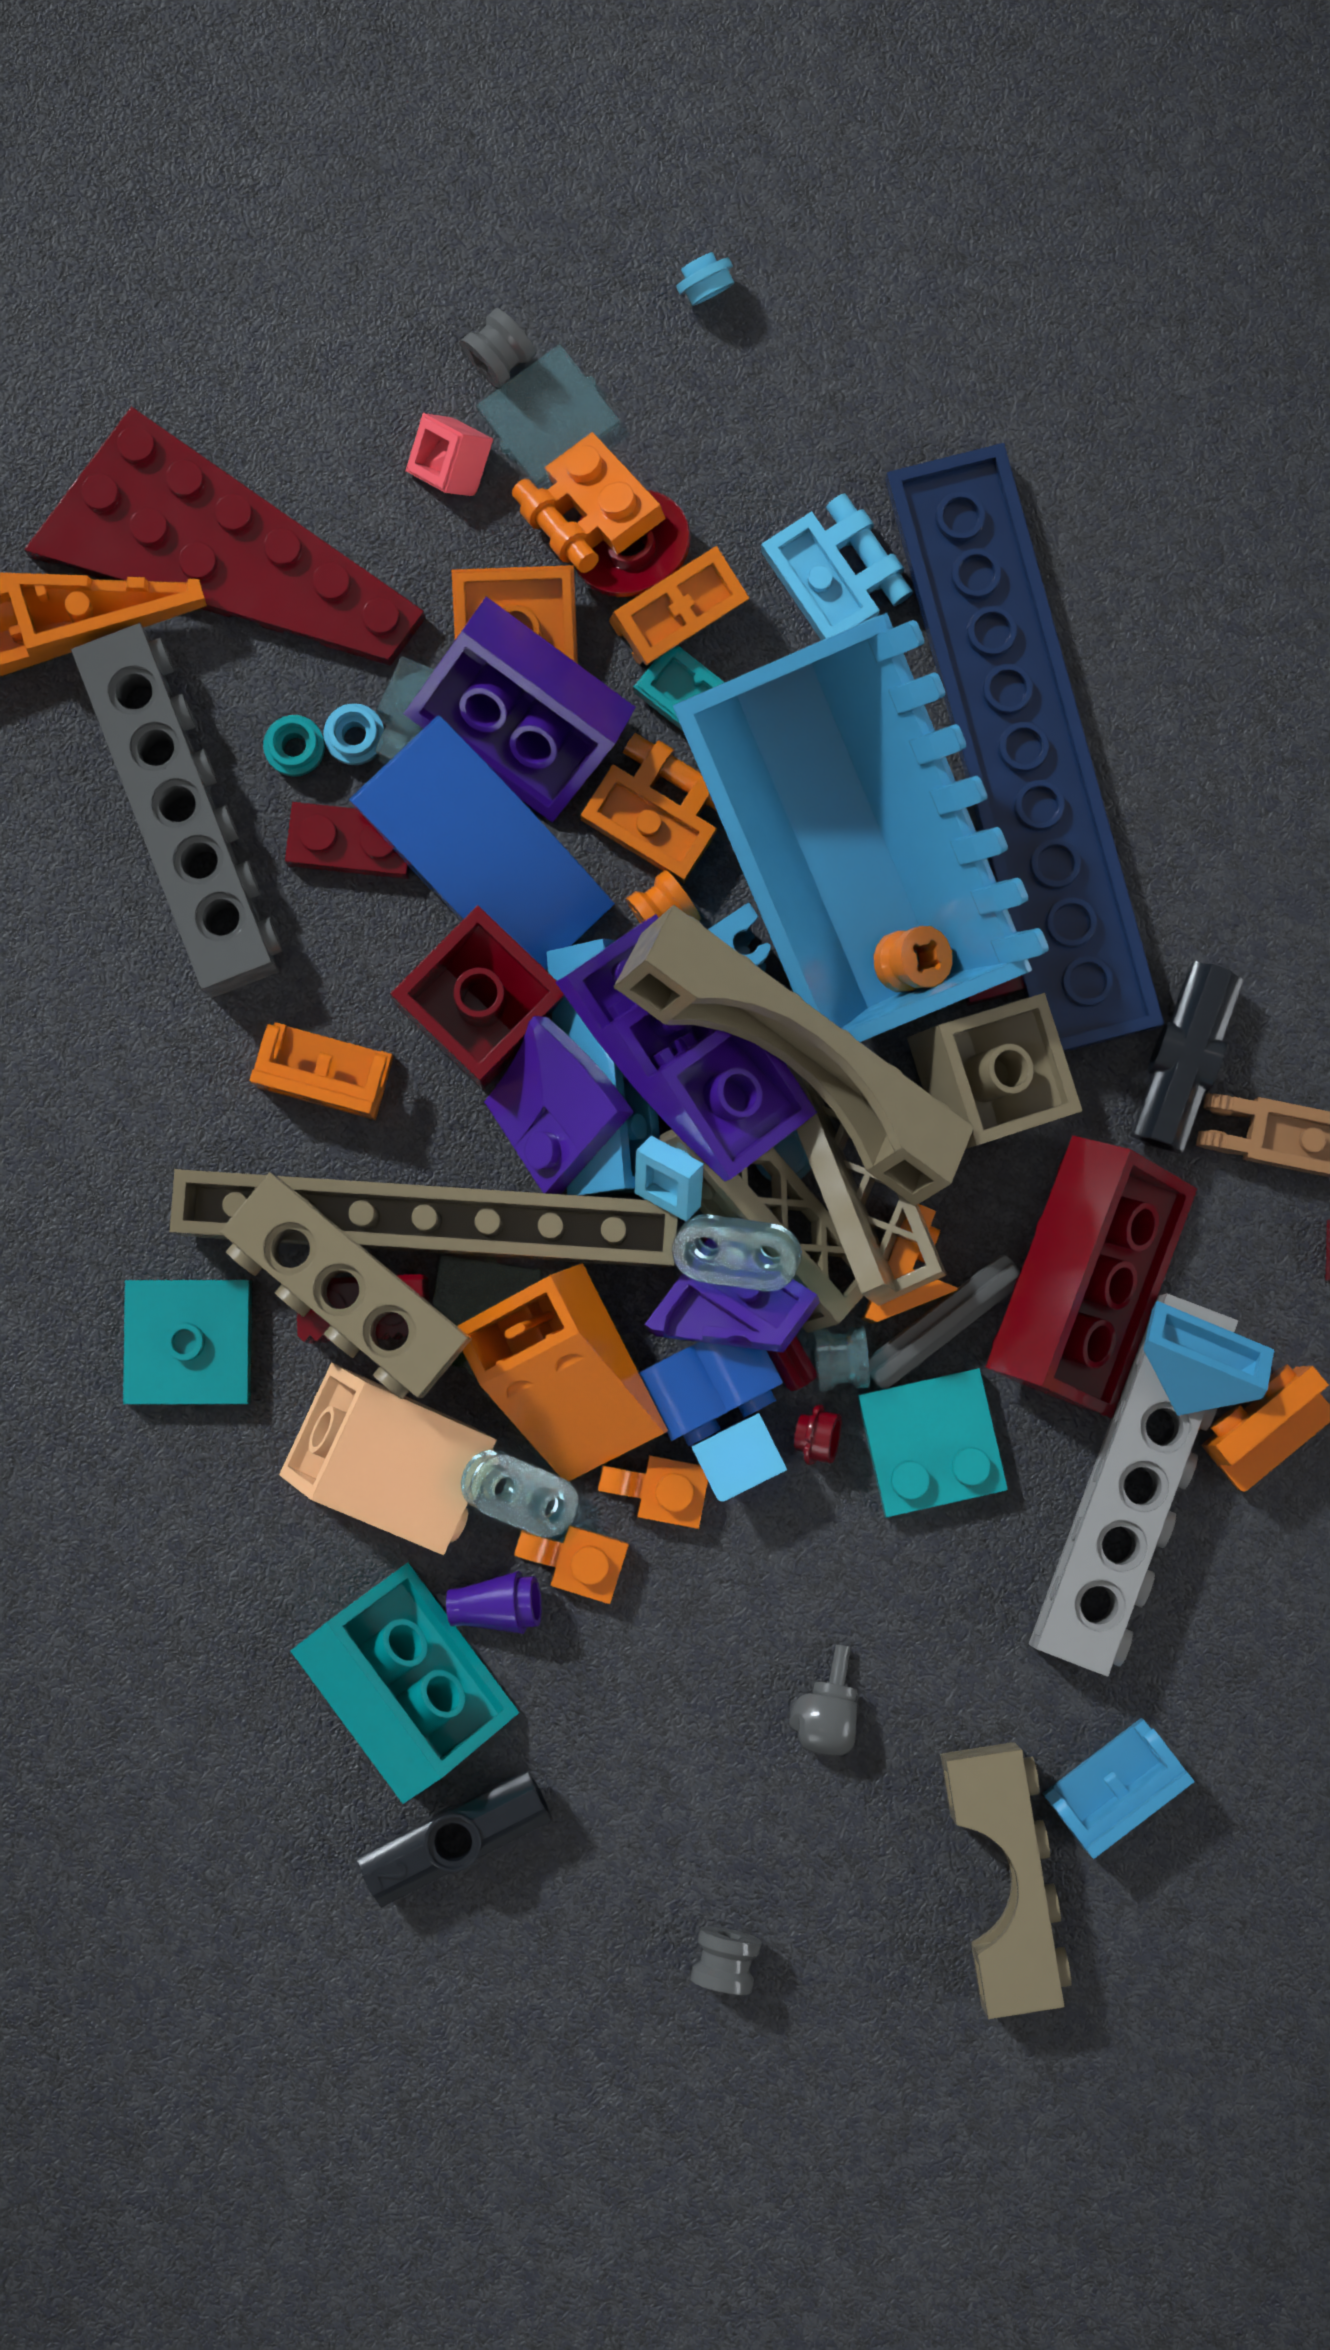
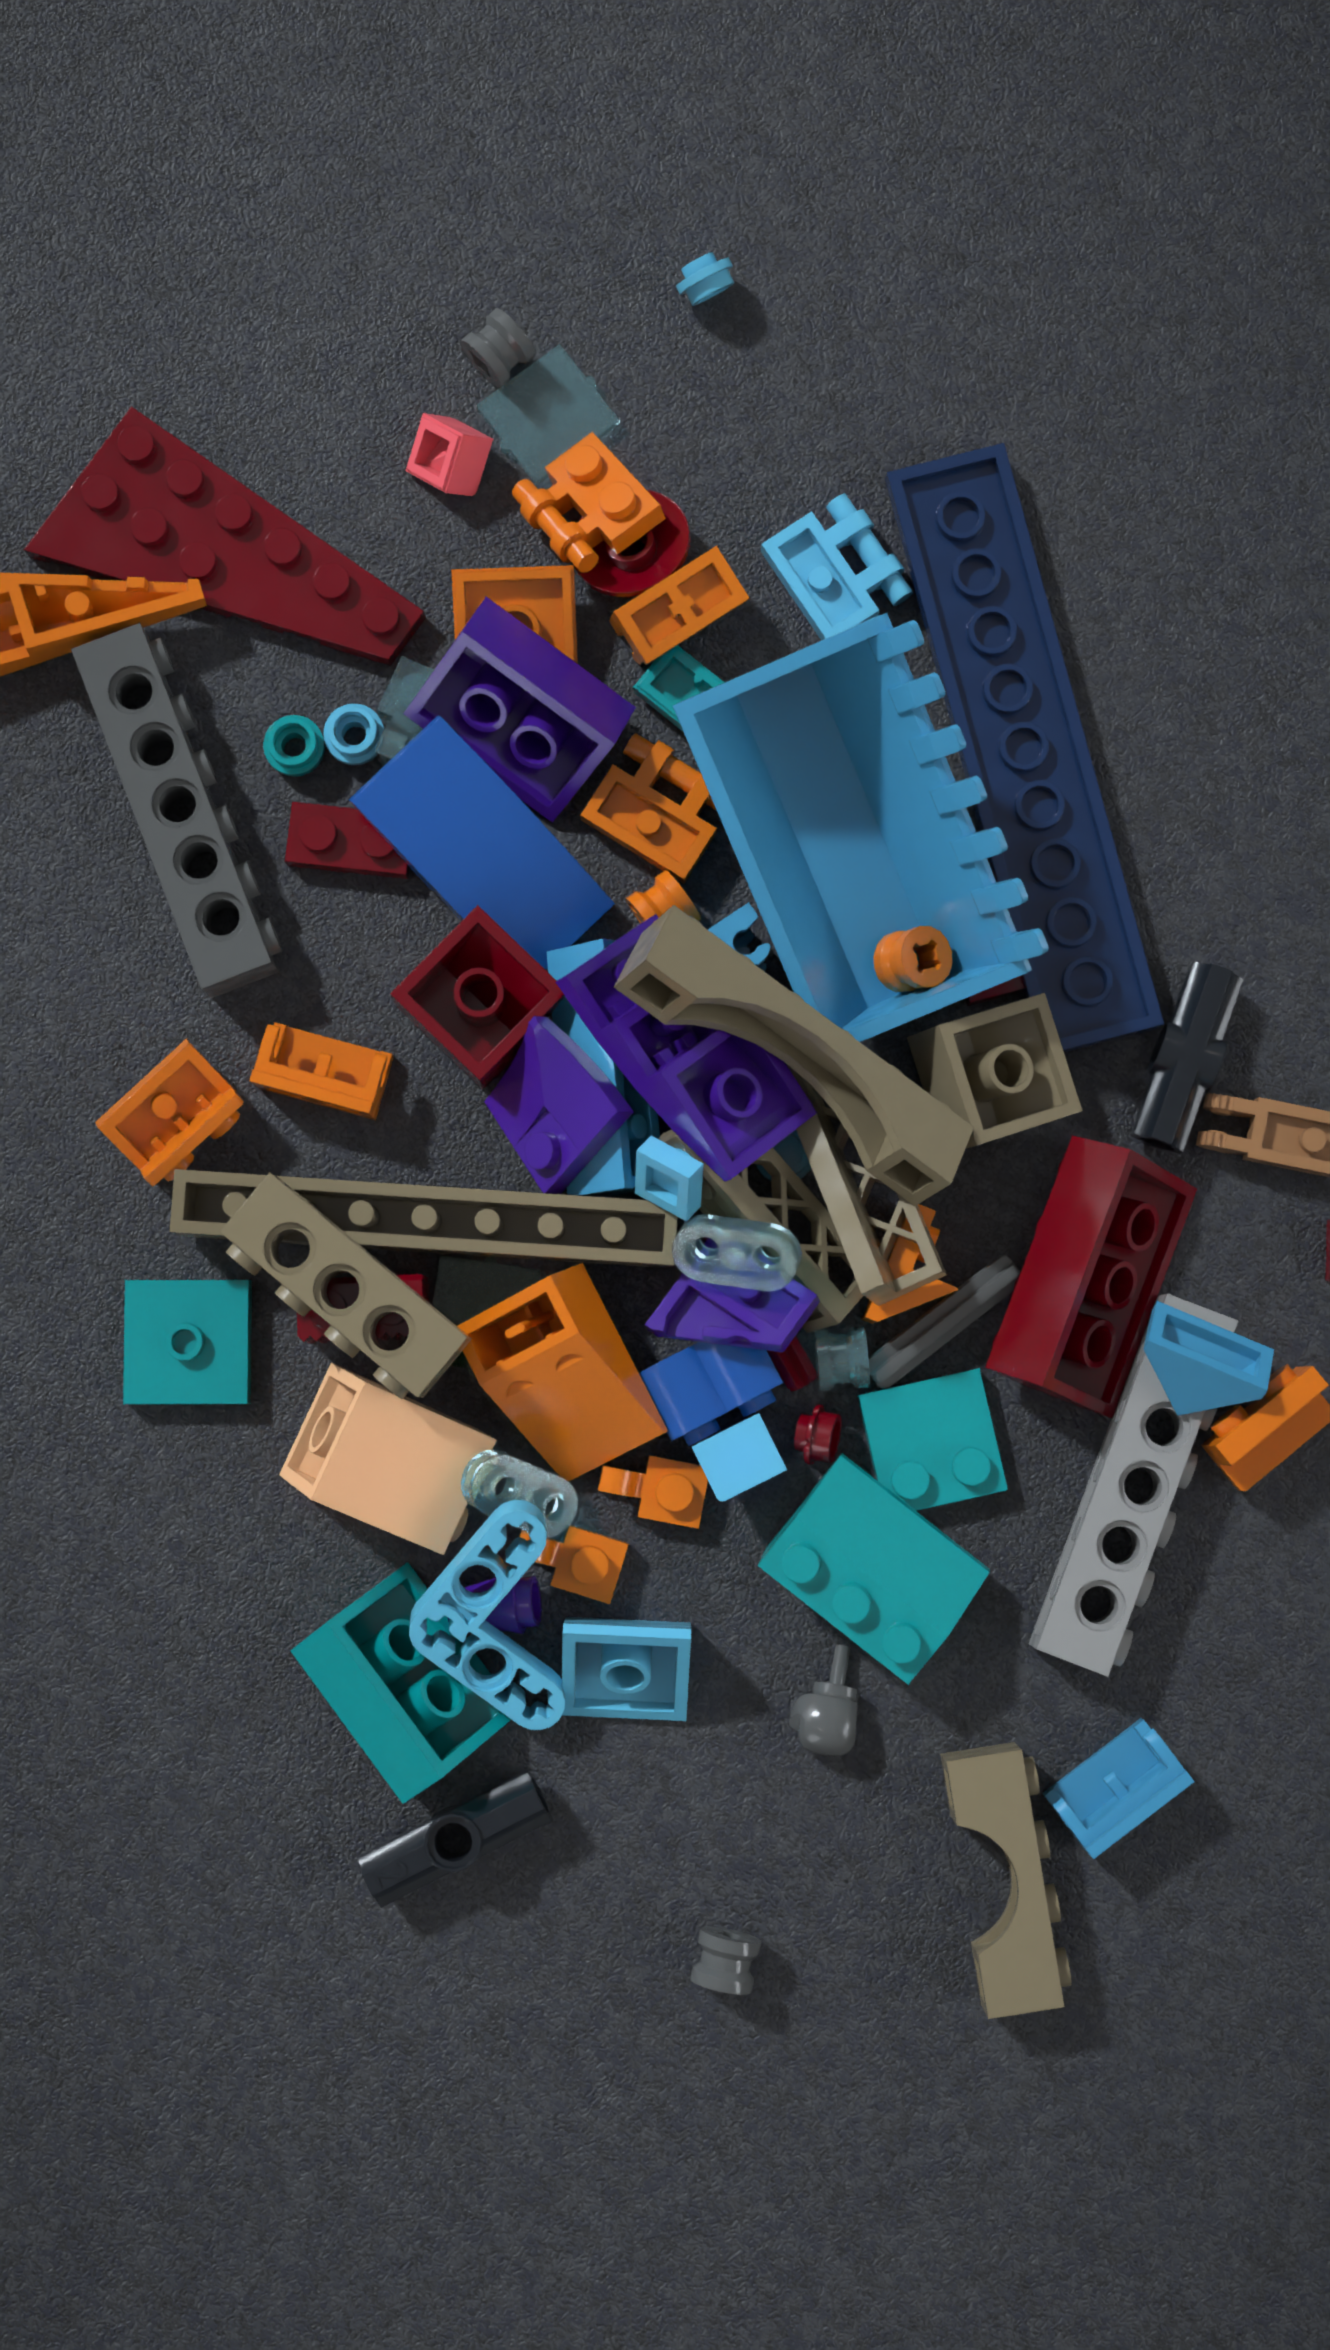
(171, 1113): none -> orange bracket
(468, 1614): none -> medium azure beam
(625, 1668): none -> medium azure slope
(874, 1568): none -> teal slope

